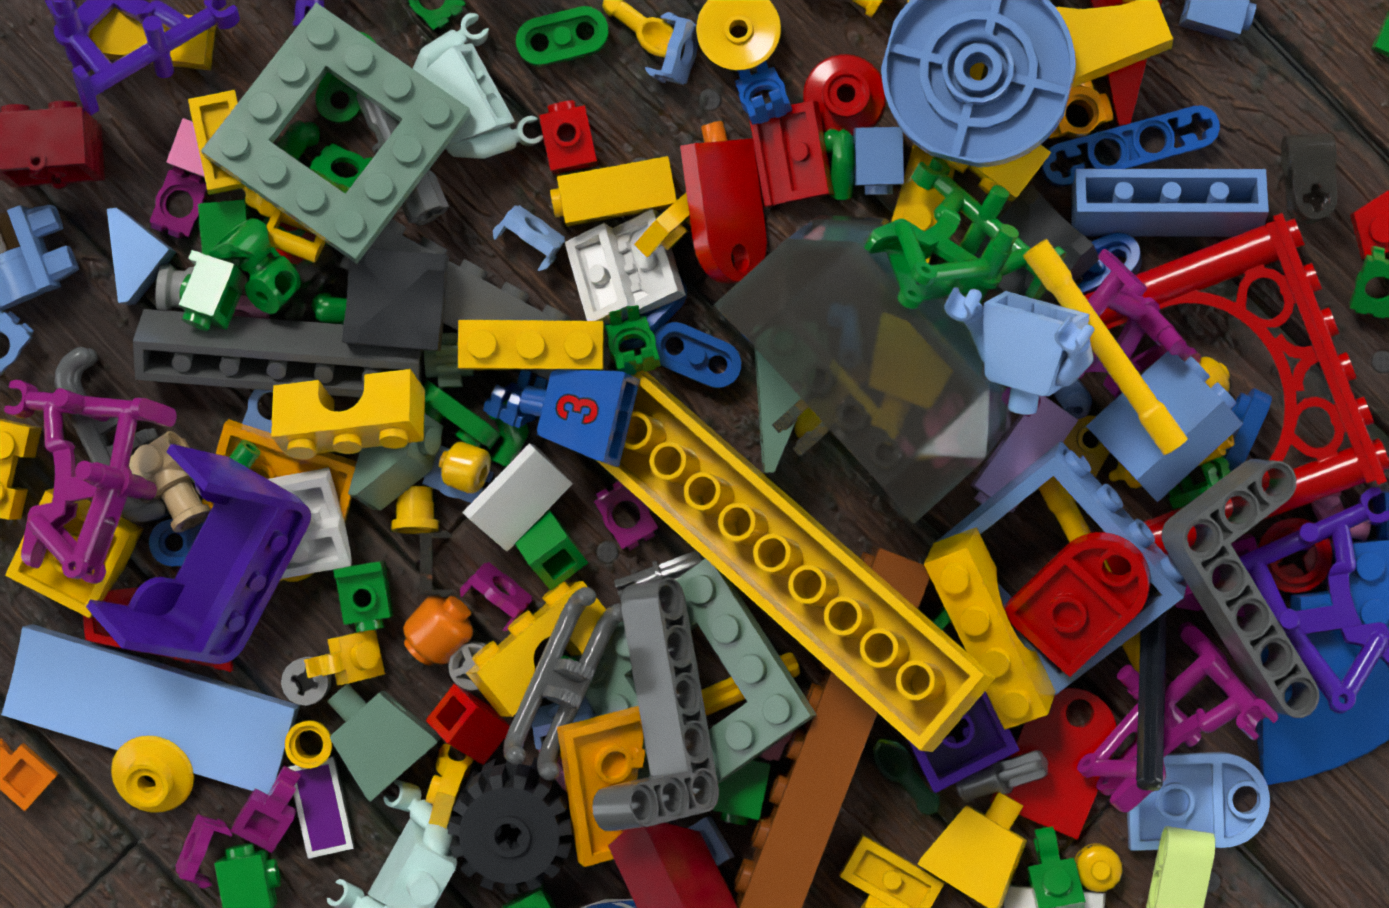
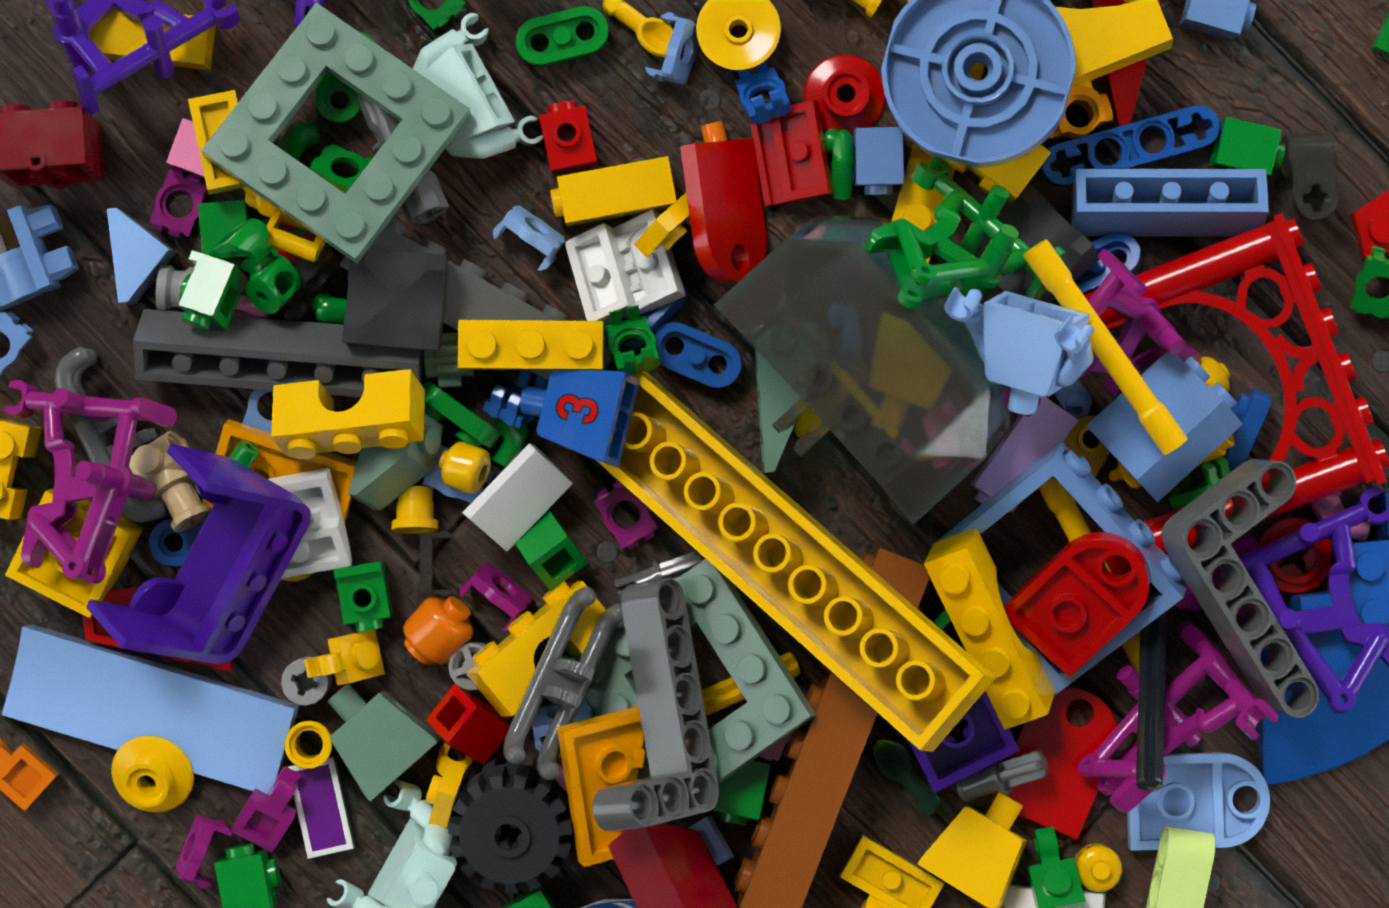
(1247, 146): none -> green brick

